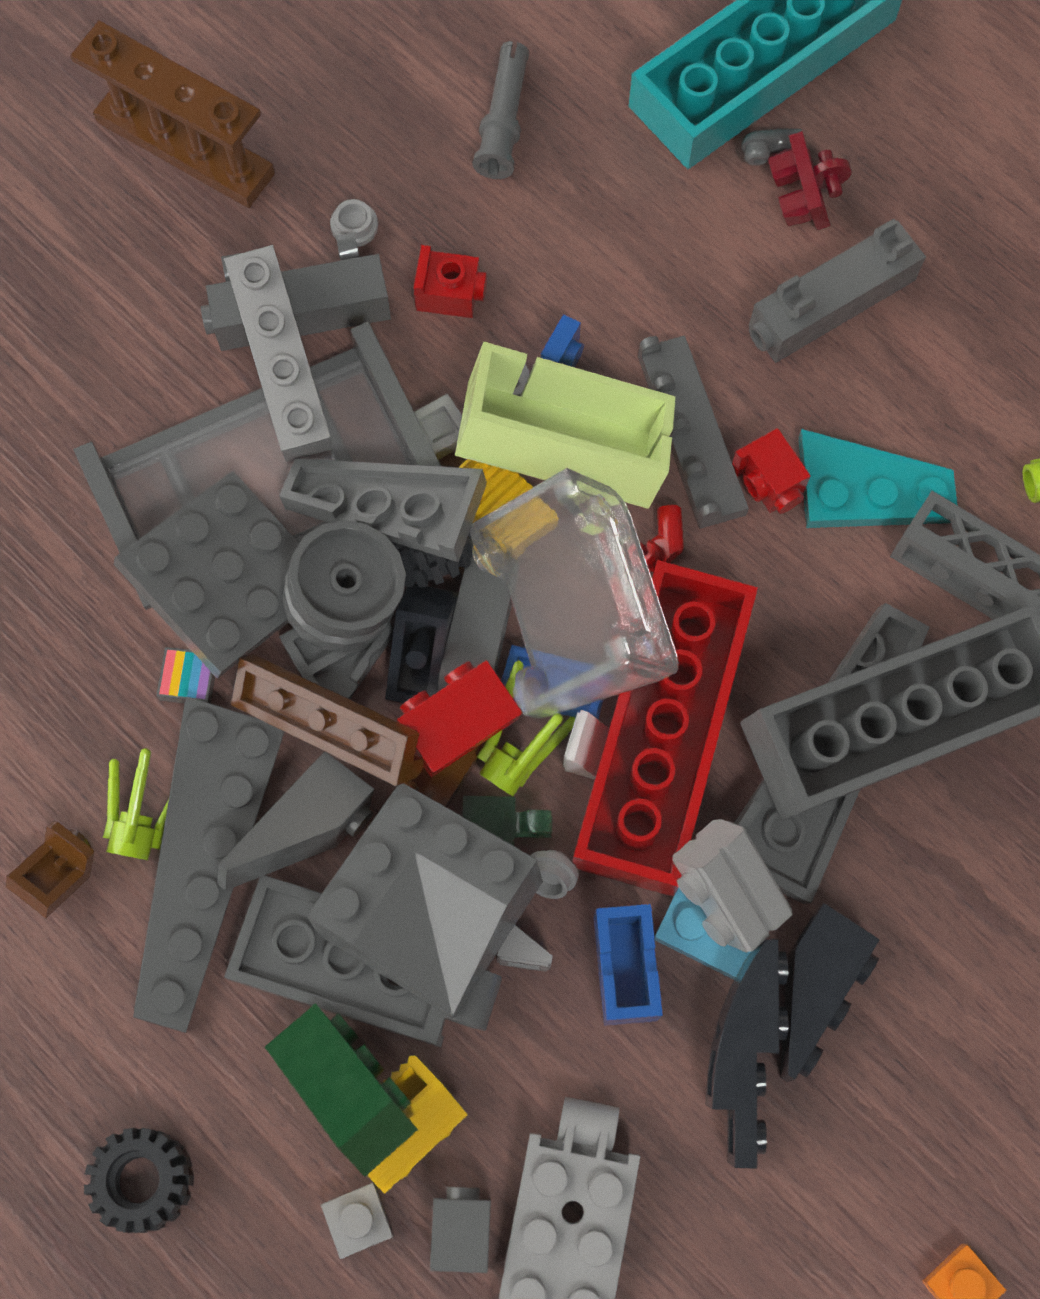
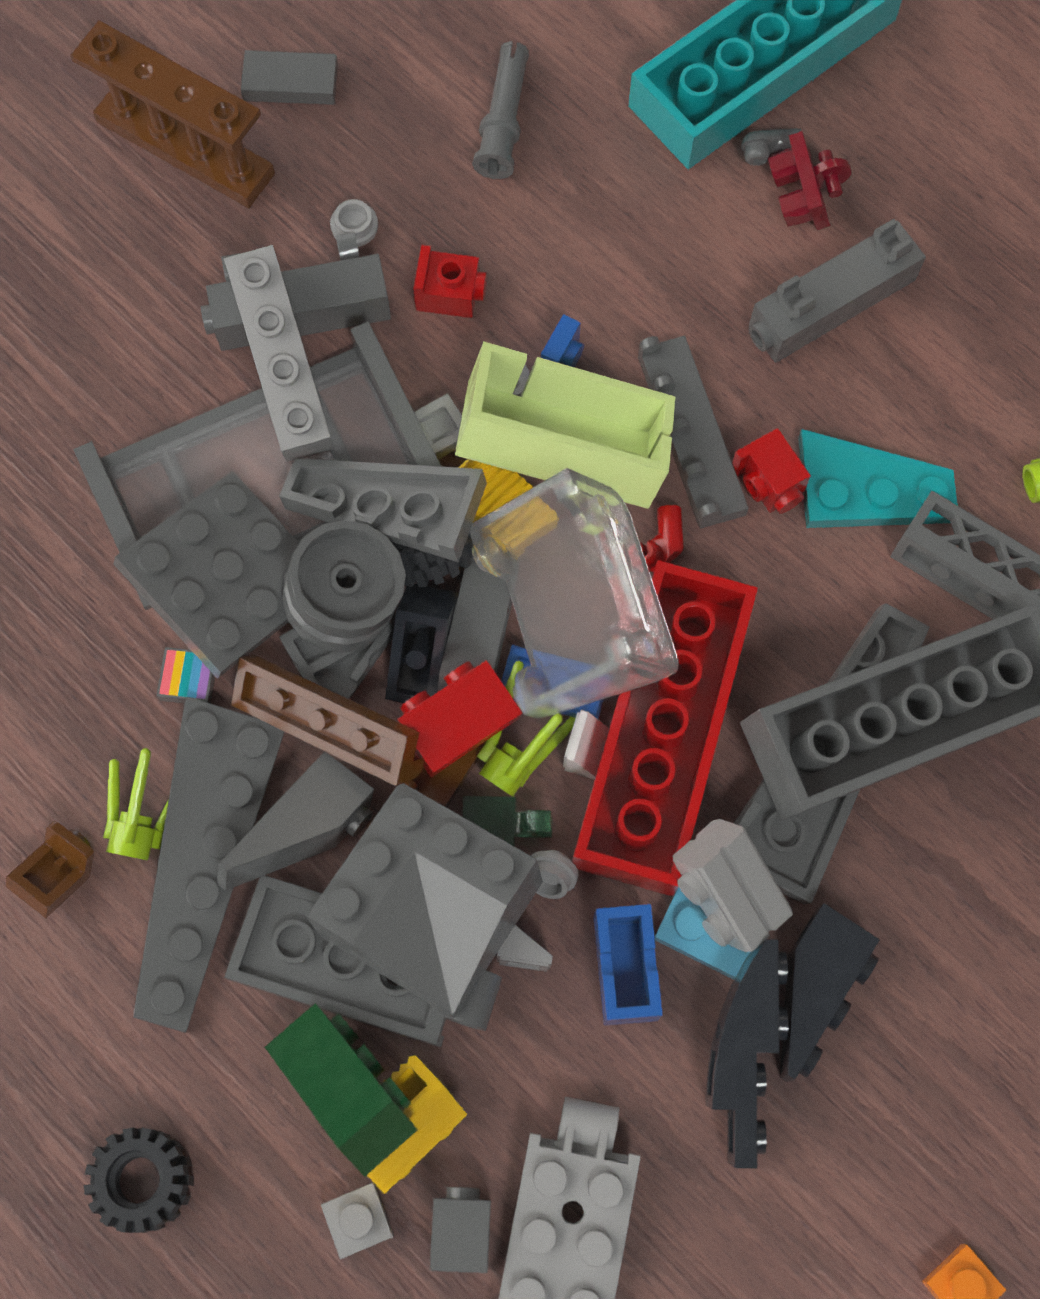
(289, 77): none -> dark grey tile

